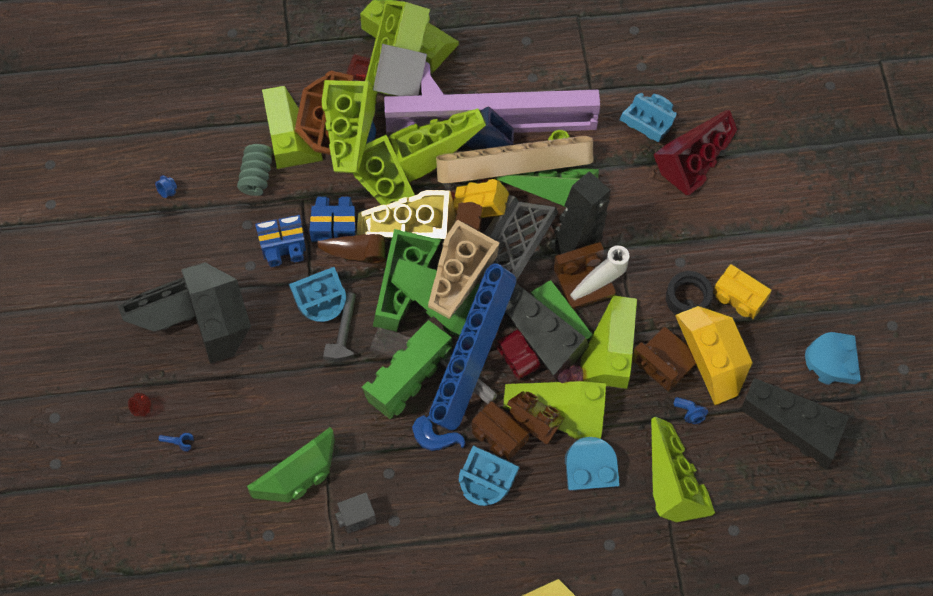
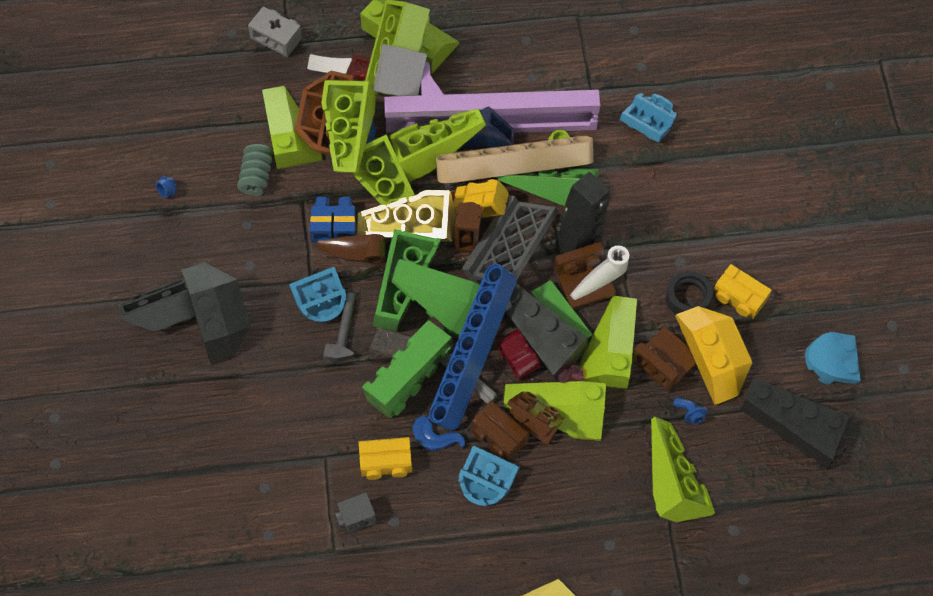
(139, 404): clear red plate -> none
(178, 440): blue hand -> none
(274, 247): blue hips -> none
(275, 31): none -> light grey brick
(297, 472): bright green wedge -> none
(326, 64): none -> white sticker
(385, 458): none -> yellow brick
(461, 267): tan wedge -> none
(591, 464): dark azure slope -> none
(691, 155): dark red wedge -> none

